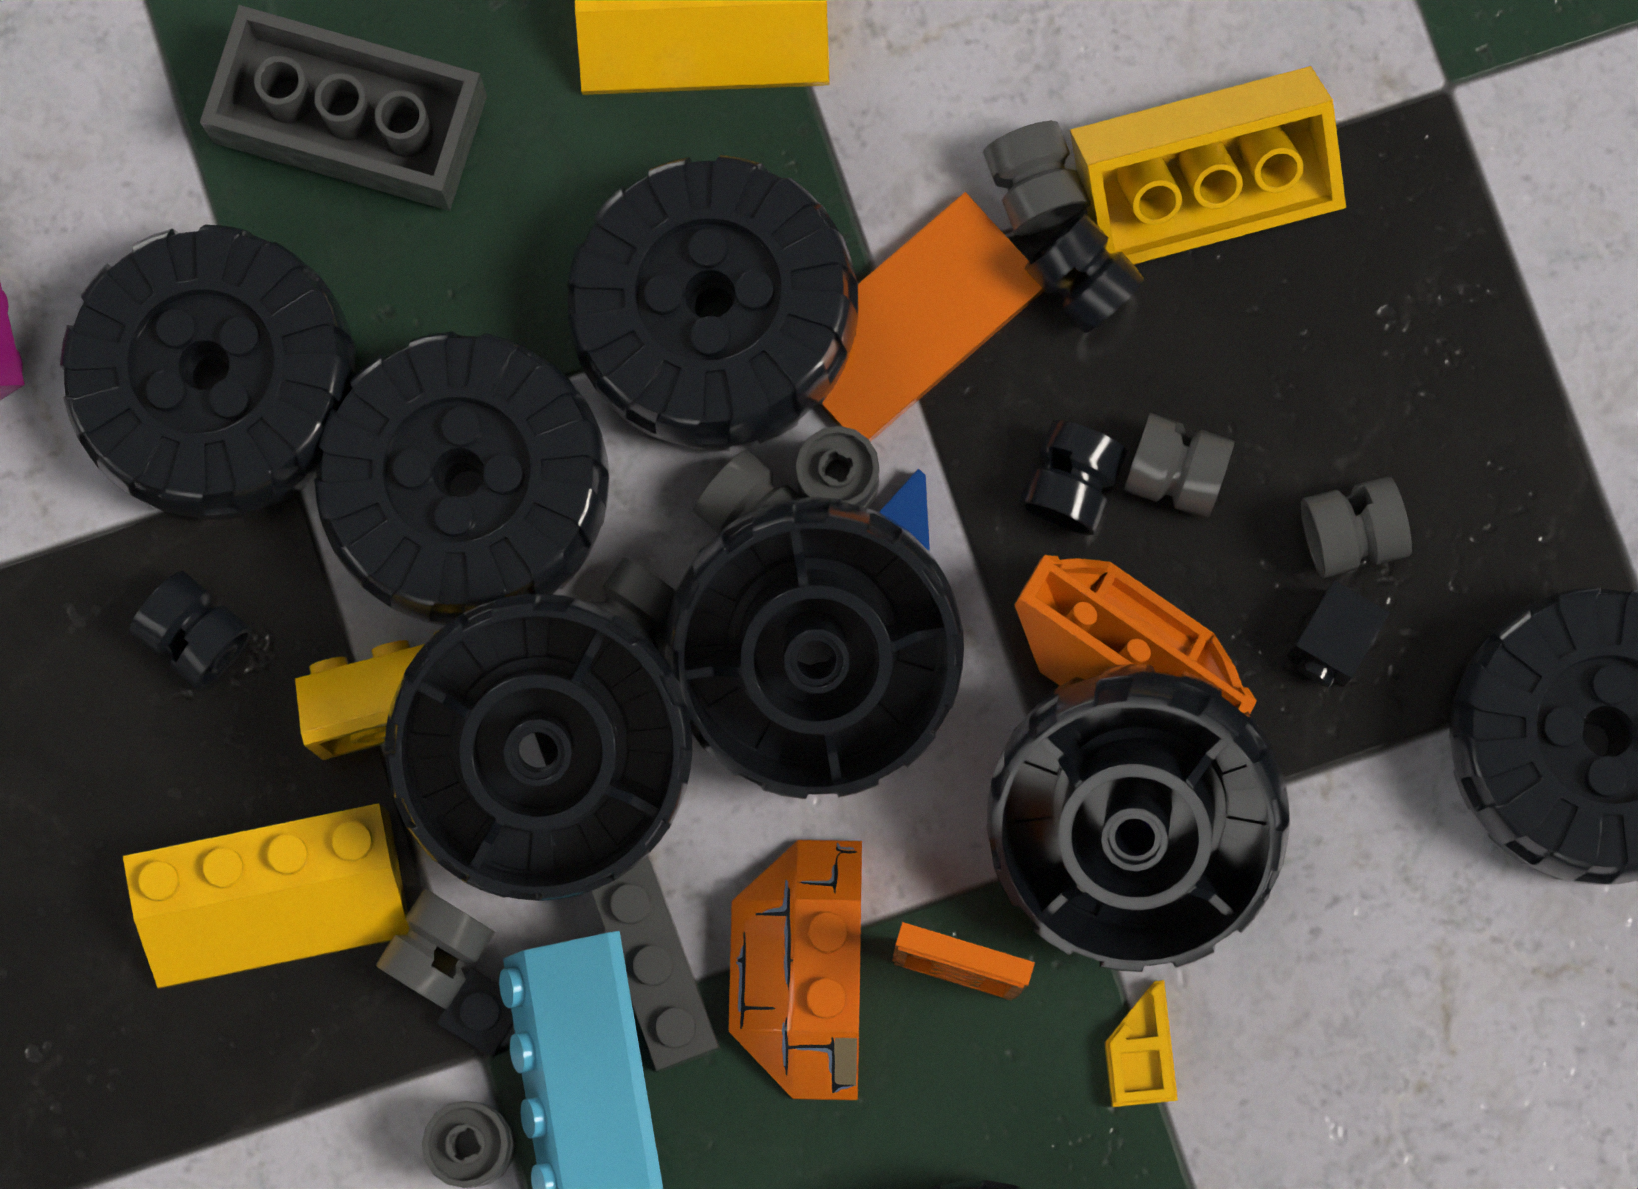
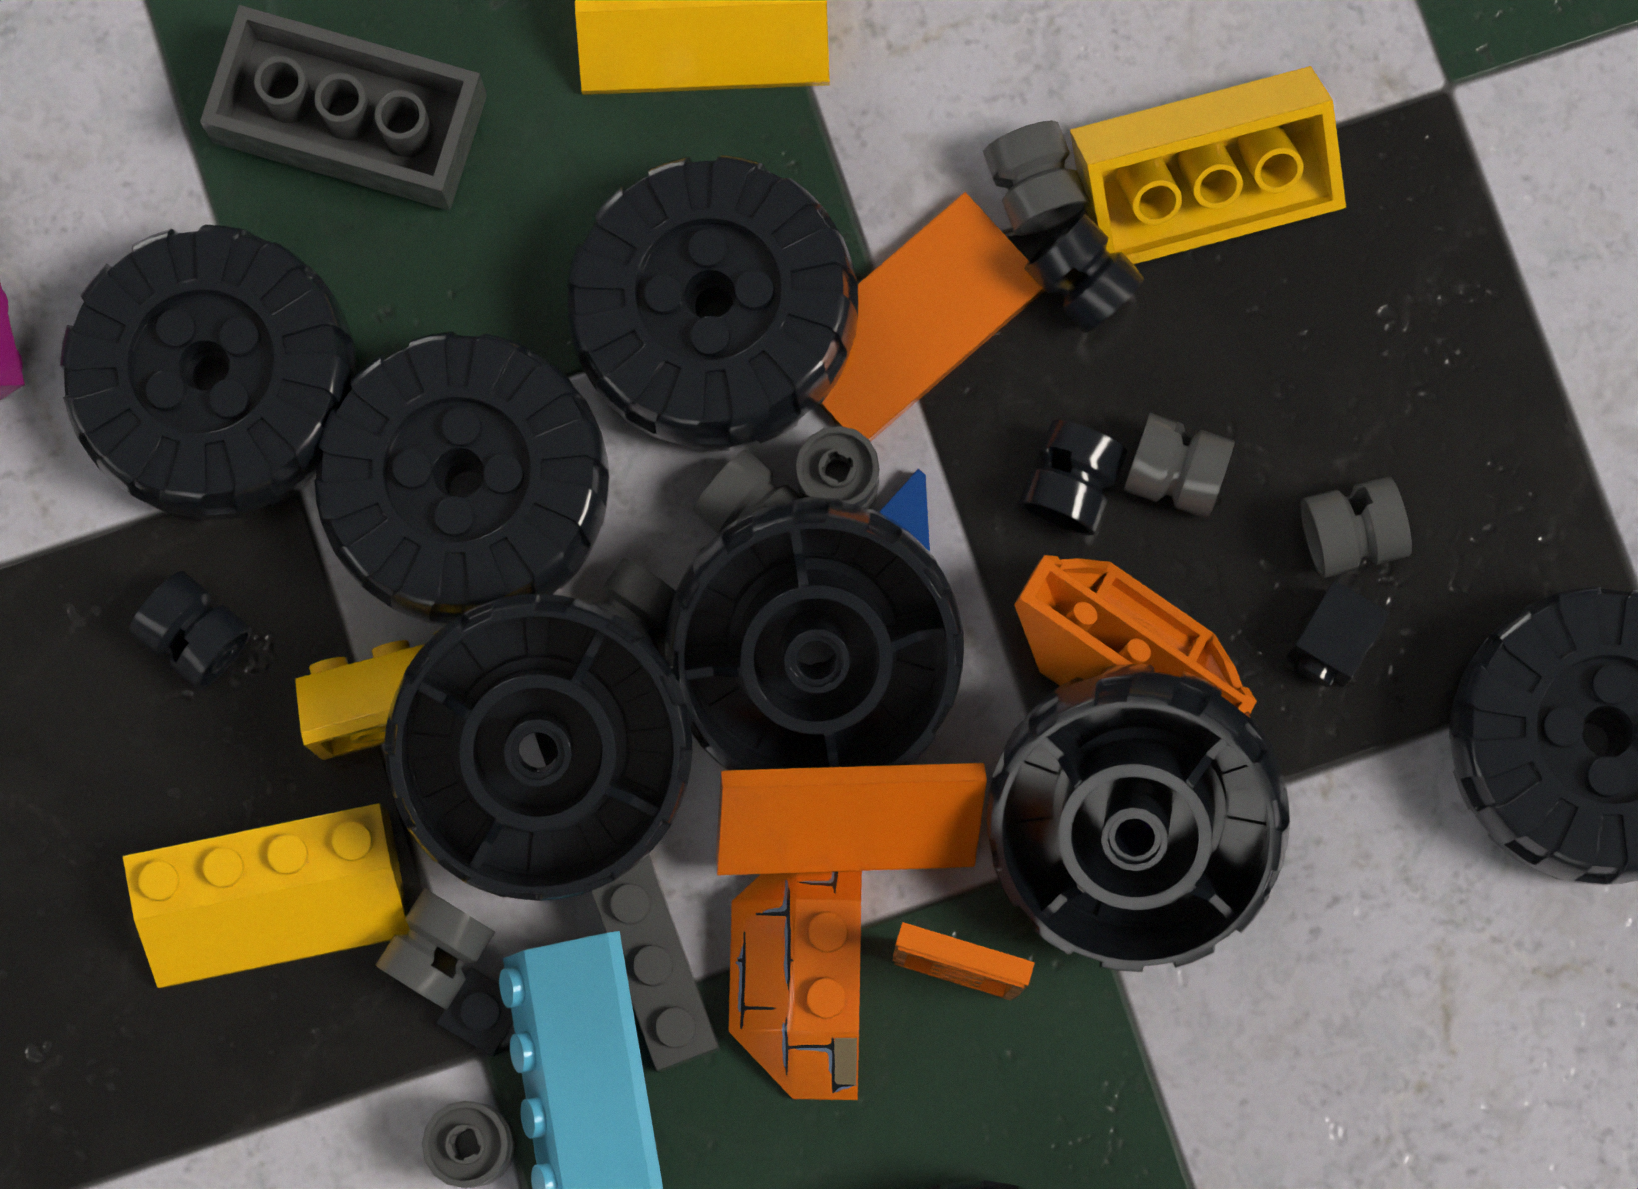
(849, 818): none -> orange tile
(1141, 1053): yellow tile -> none

